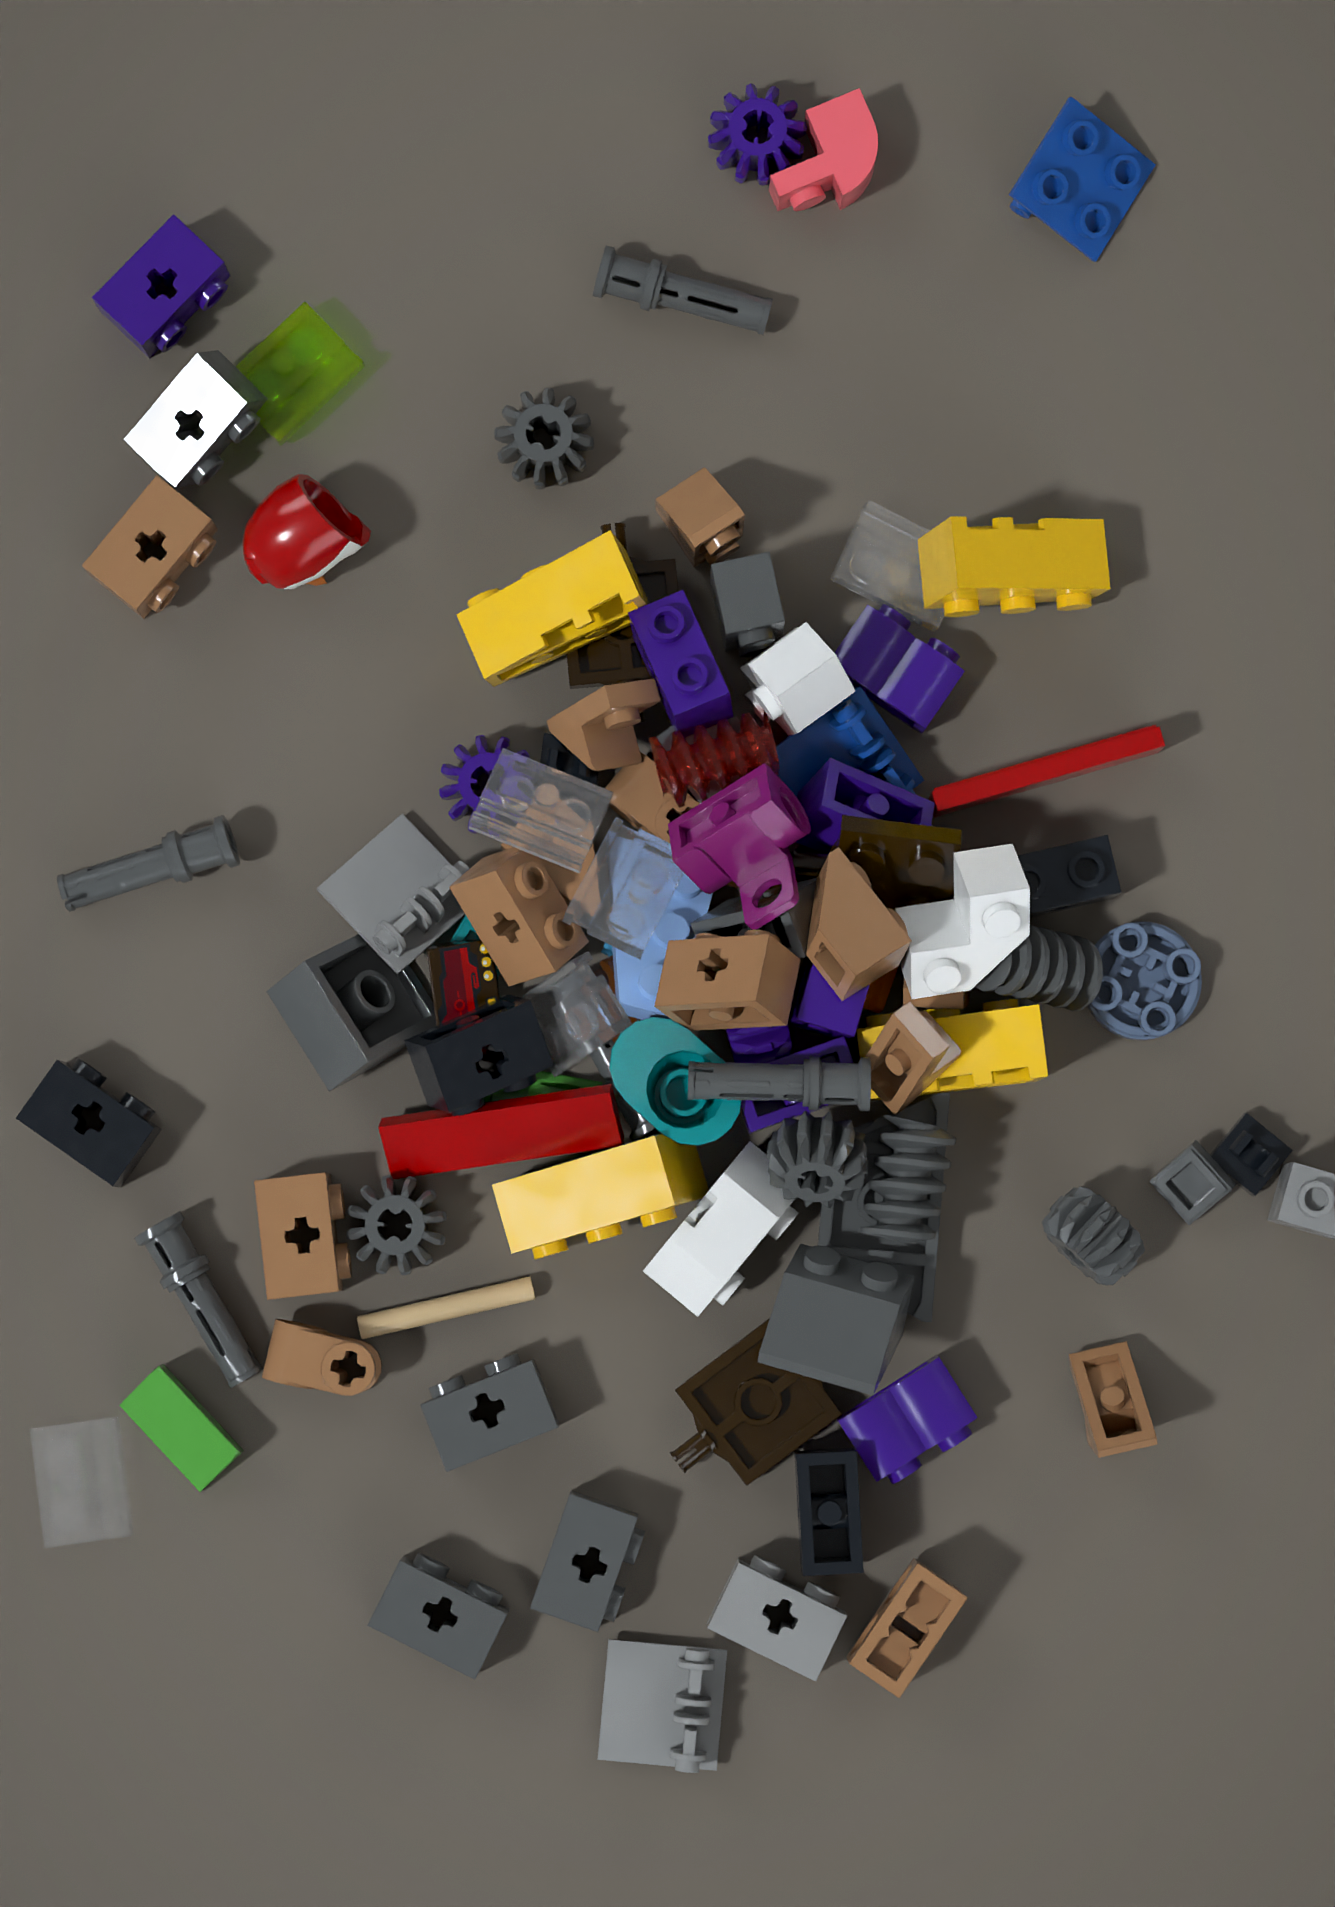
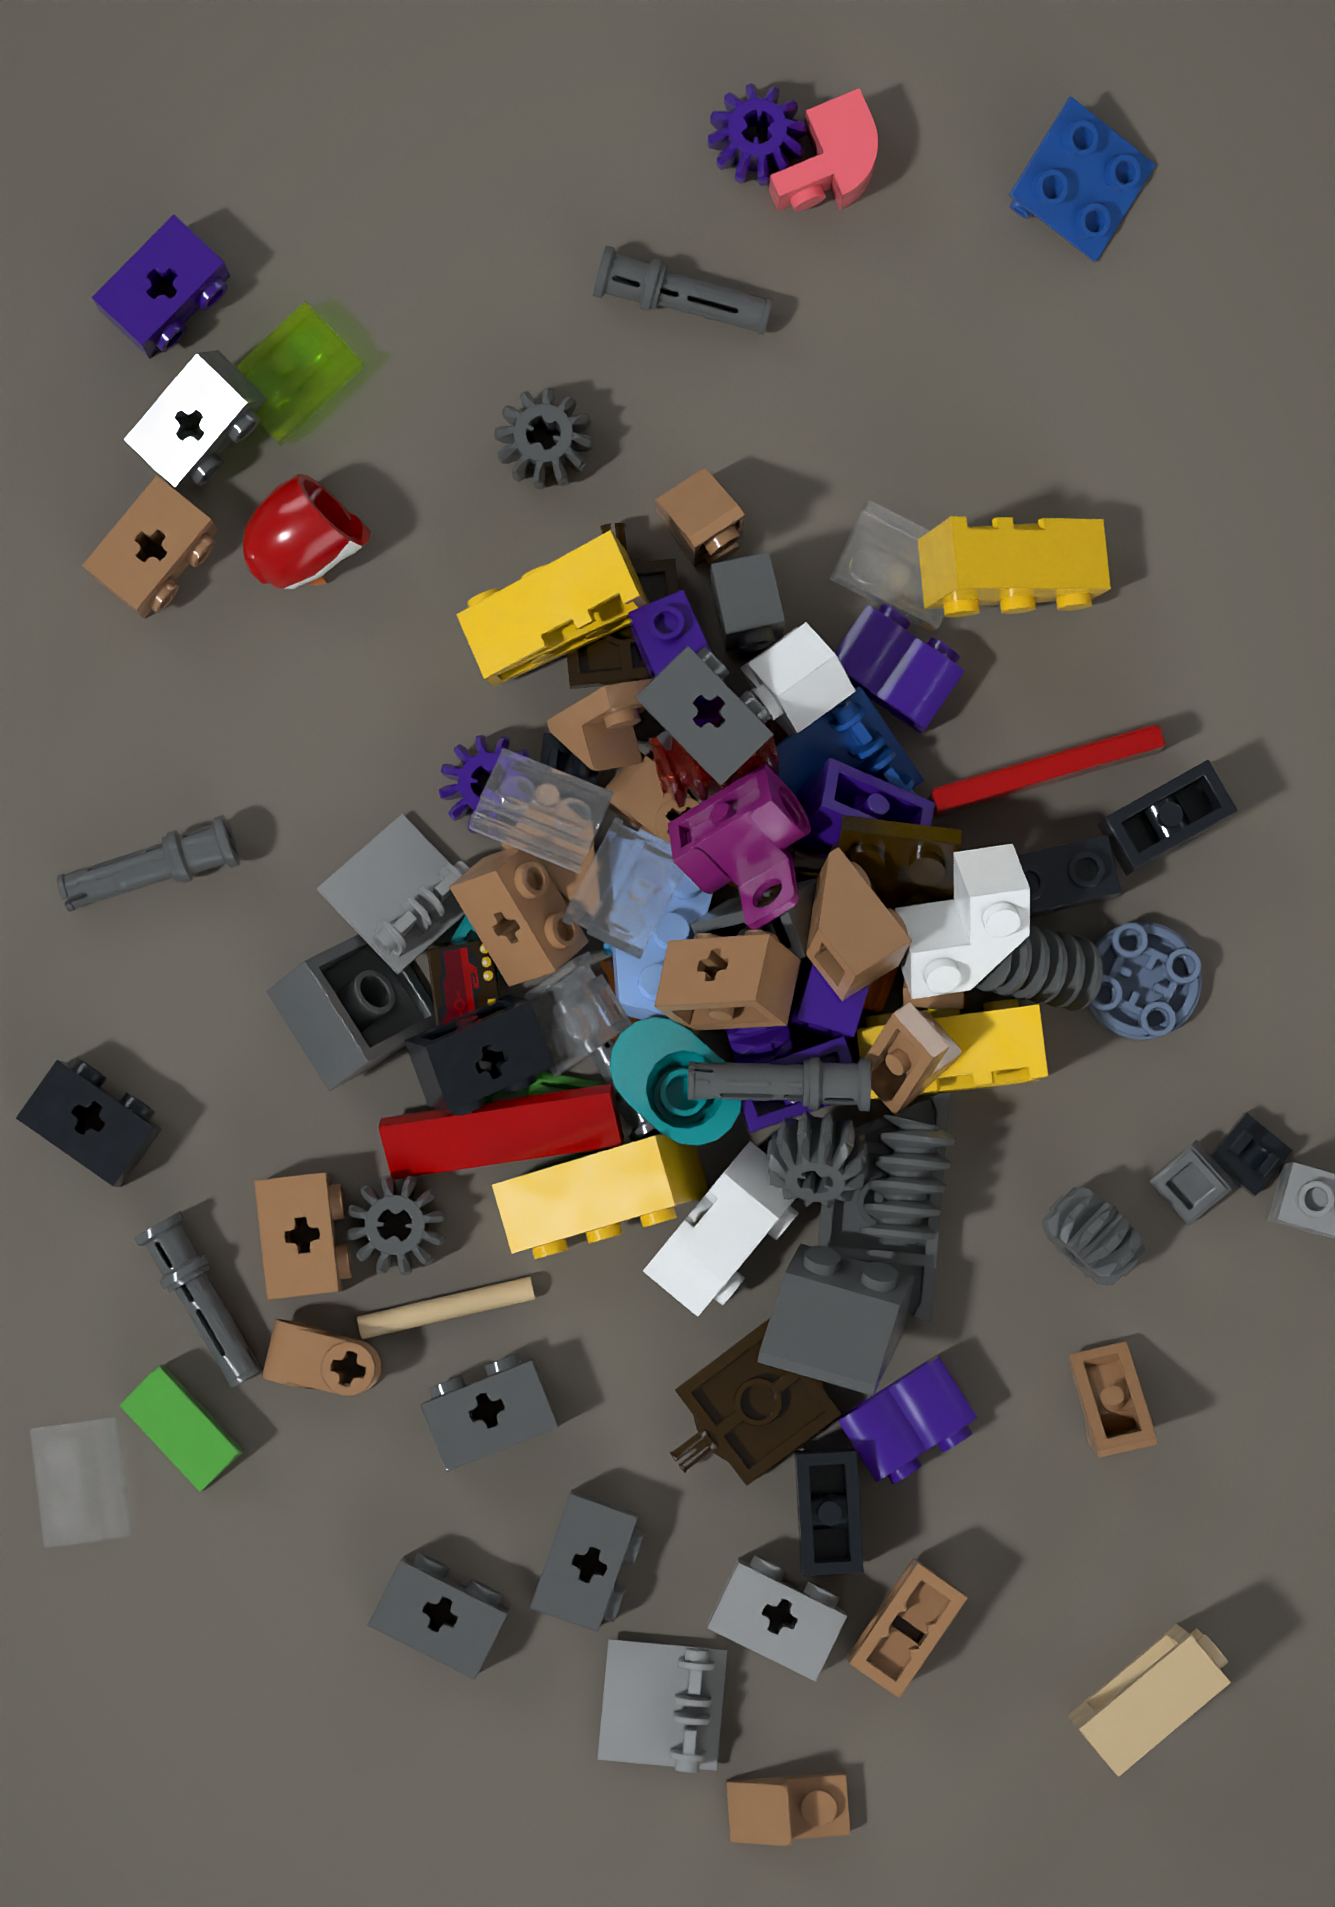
(716, 748): none -> dark grey brick
(788, 1808): none -> medium nougat slope
(1151, 1697): none -> tan window
(1167, 817): none -> black brick

